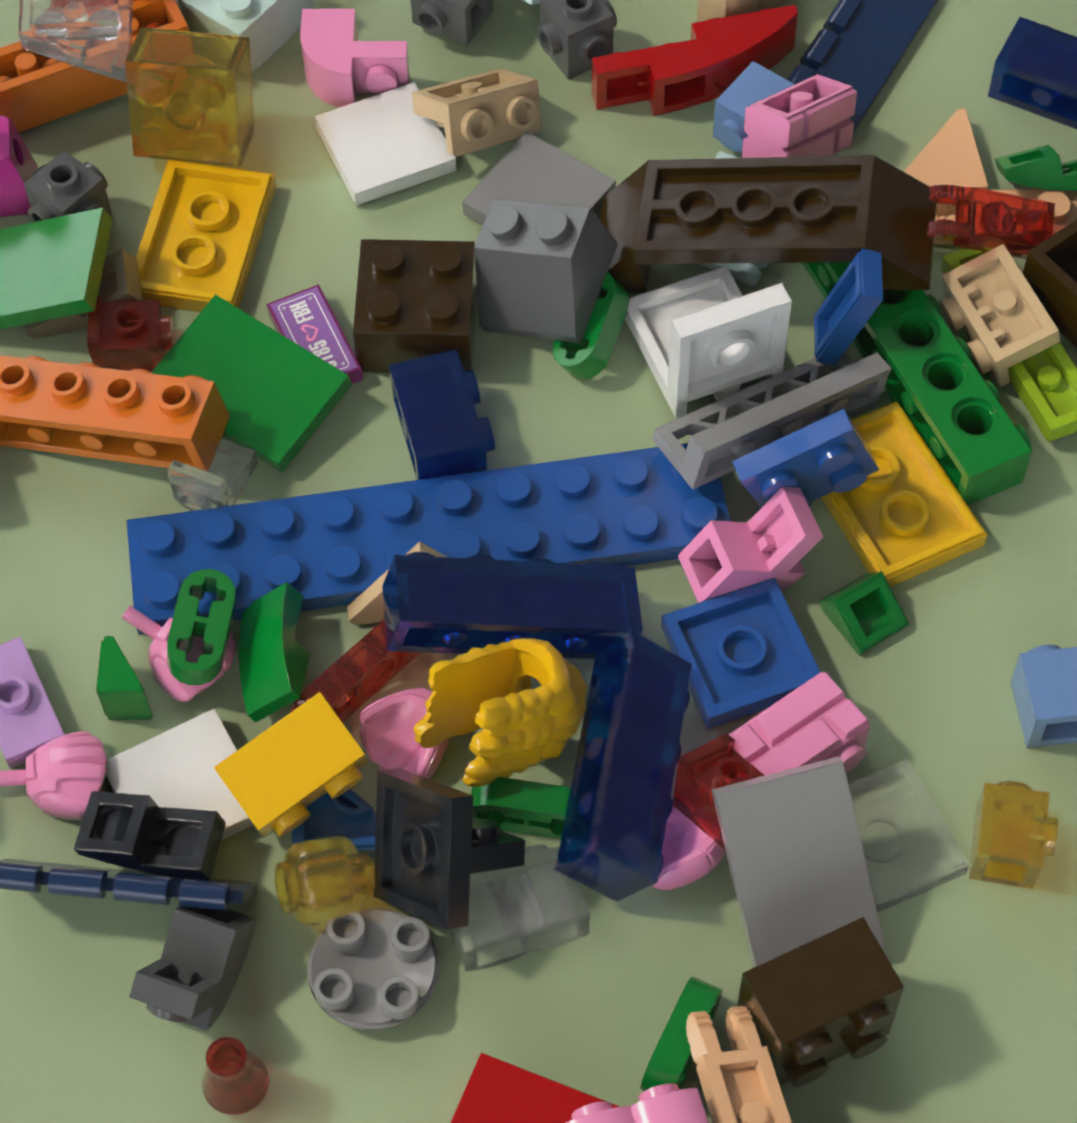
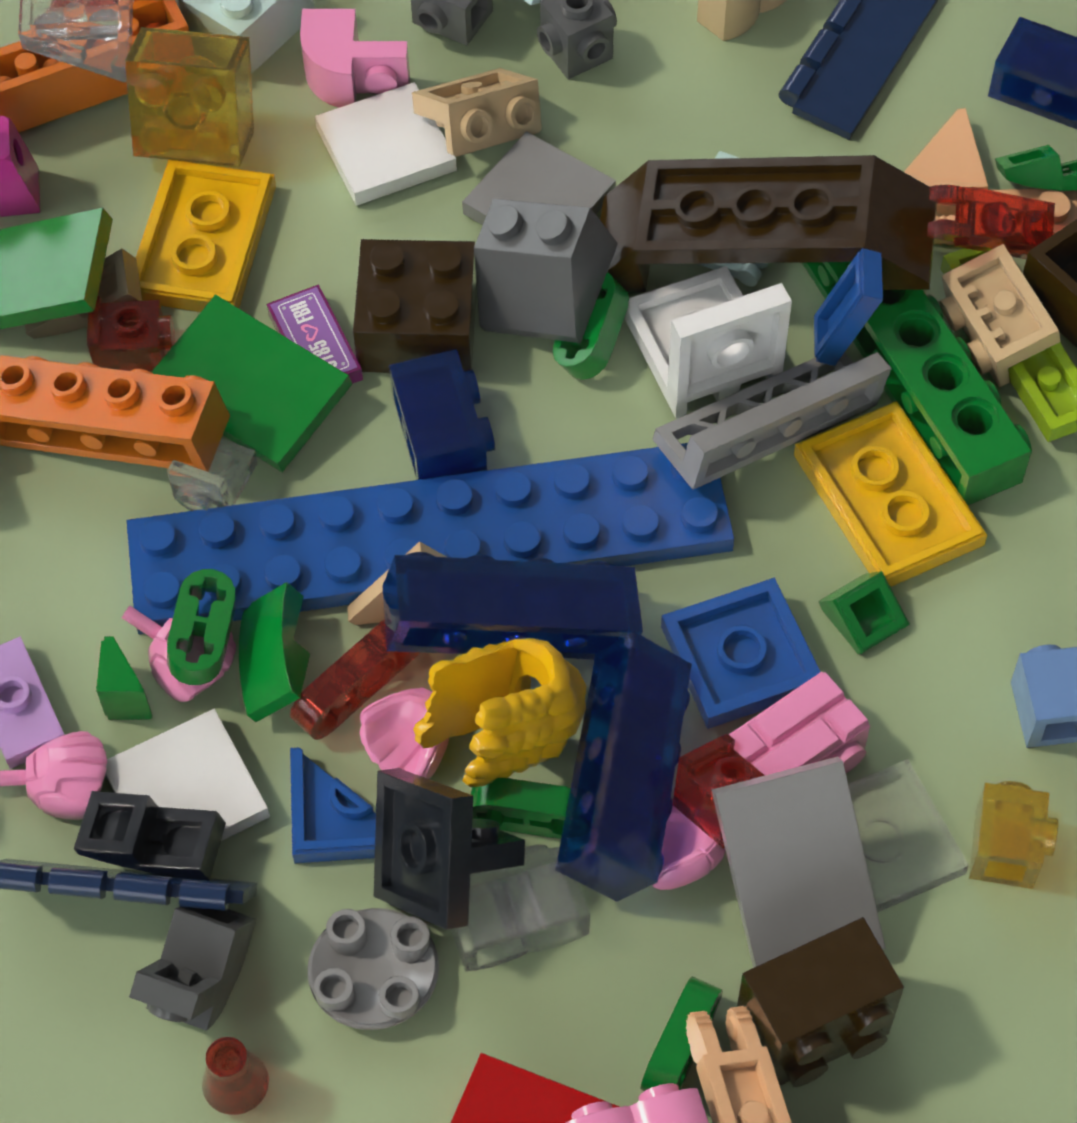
(65, 188): dark grey brick -> none
(293, 767): yellow brick -> none
(323, 879): clear yellow head -> none
(695, 69): red slope -> none
(746, 553): bright pink brick -> none
(750, 87): medium blue brick -> none
(801, 120): bright pink brick -> none
(815, 458): blue plate -> none

